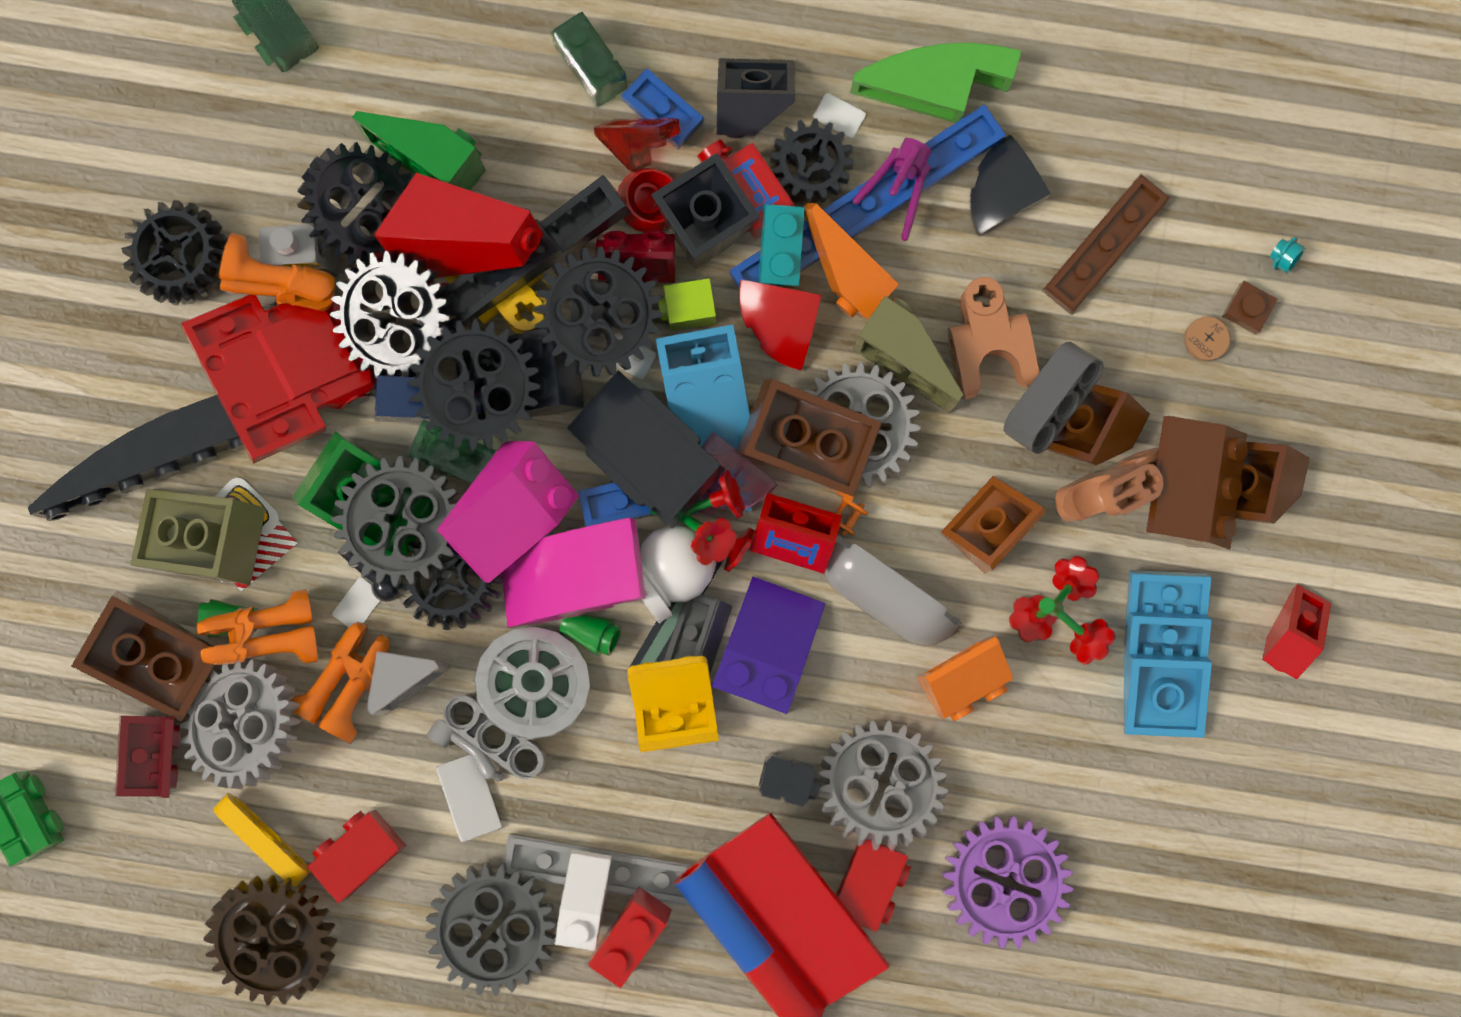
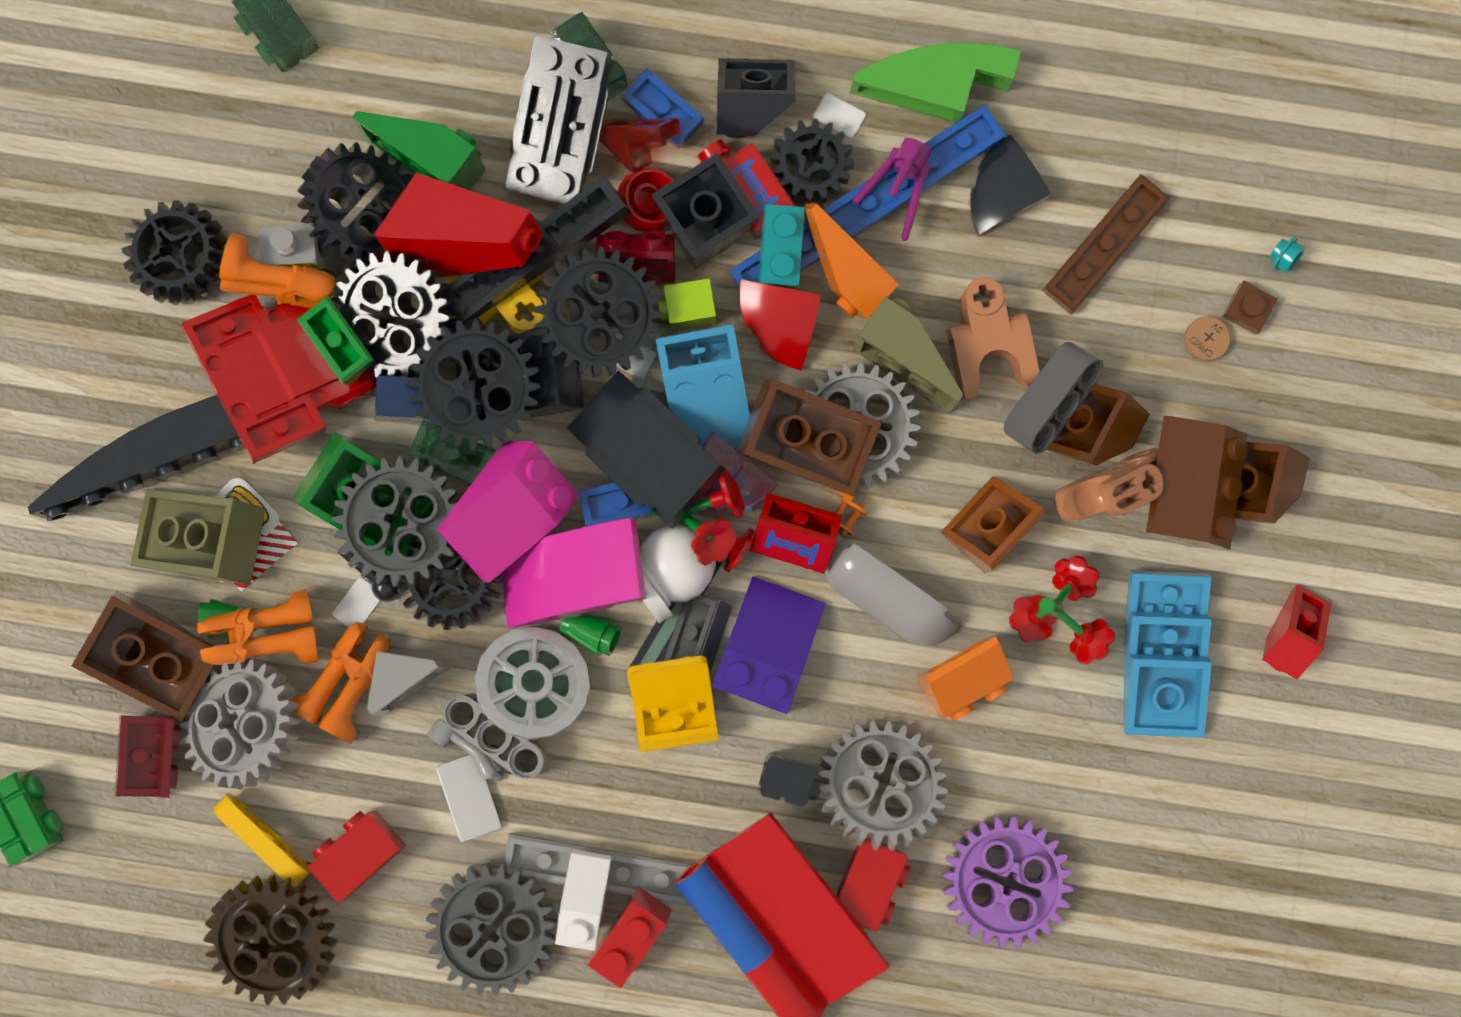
(336, 341): none -> green slope
(558, 120): none -> piece

